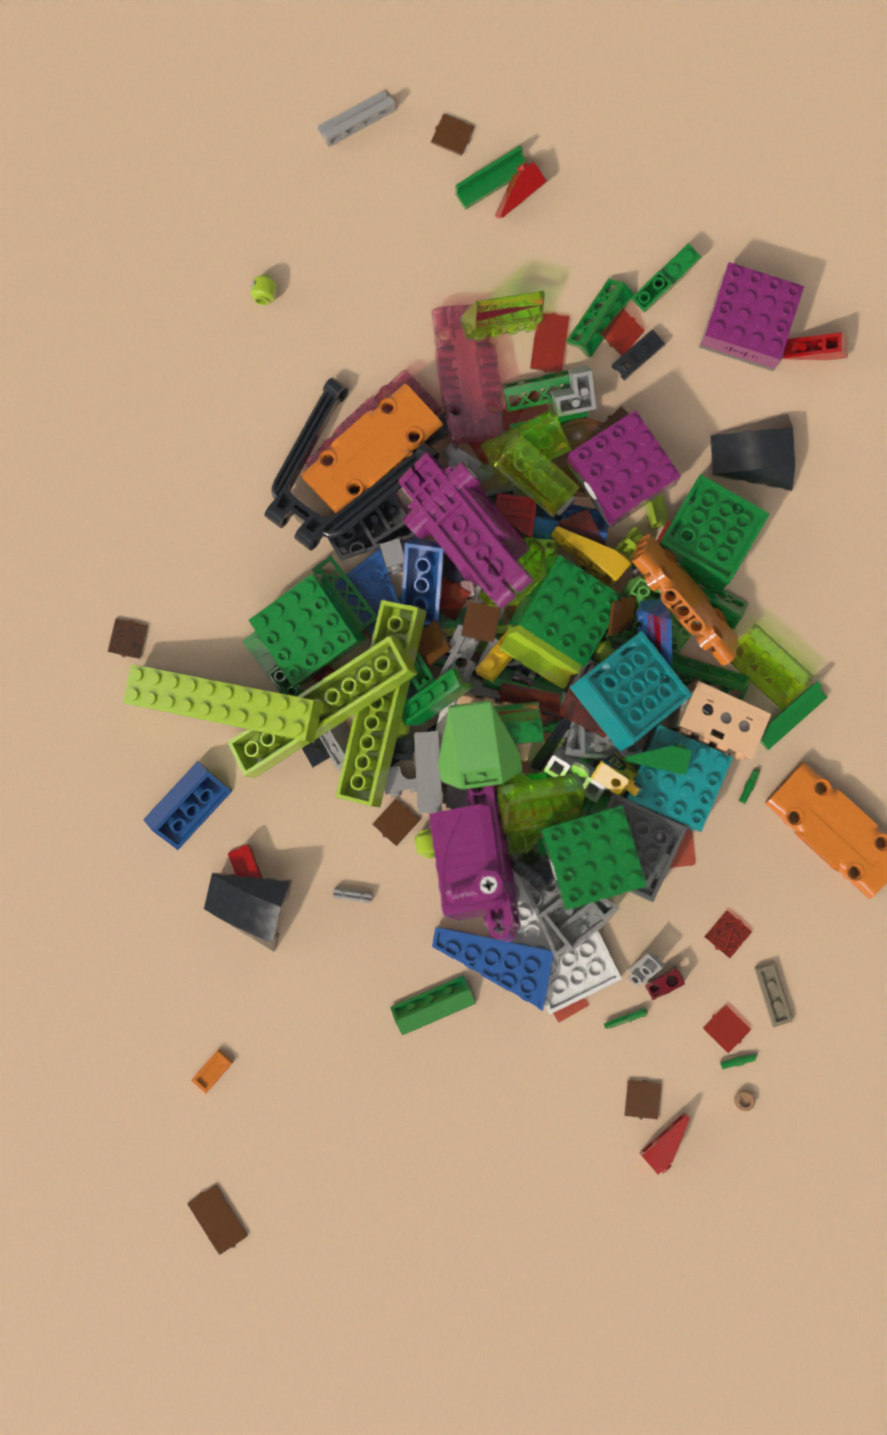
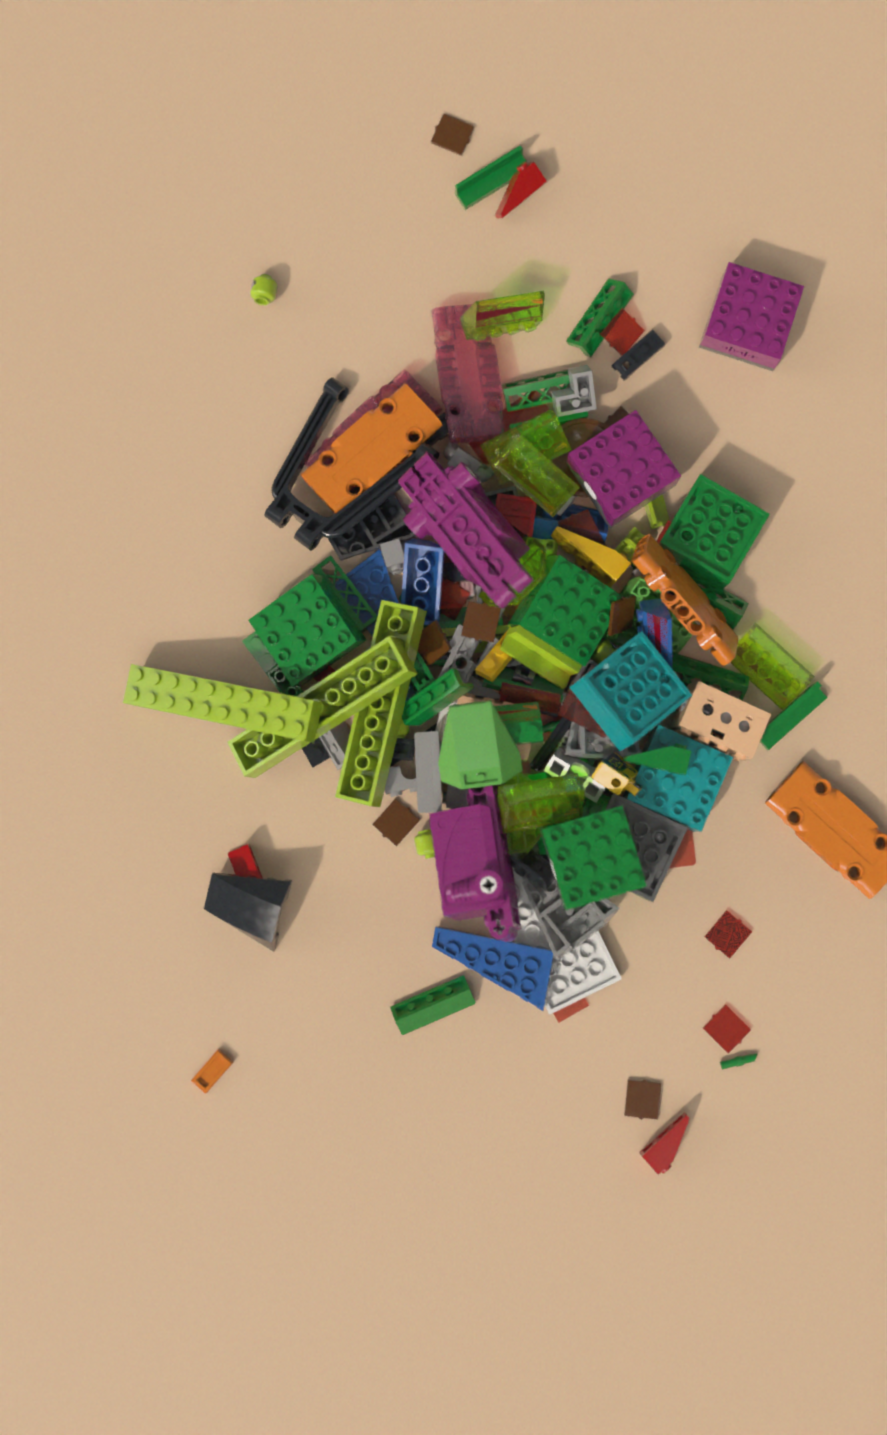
(127, 638): reddish brown piece -> none
(187, 805): blue slope -> none
(217, 1219): reddish brown piece -> none
(353, 895): light grey axle -> none
(356, 118): light grey panel -> none
(550, 343): clear red piece -> none
(642, 1012): green piece -> none
(645, 968): light grey hips -> none
(665, 983): dark red leg -> none
(666, 278): green slope -> none
(744, 1100): medium nougat tile -> none
(749, 786): green piece -> none
(756, 453): black wedge -> none
(773, 994): dark tan tile -> none
(817, 347): red slope -> none

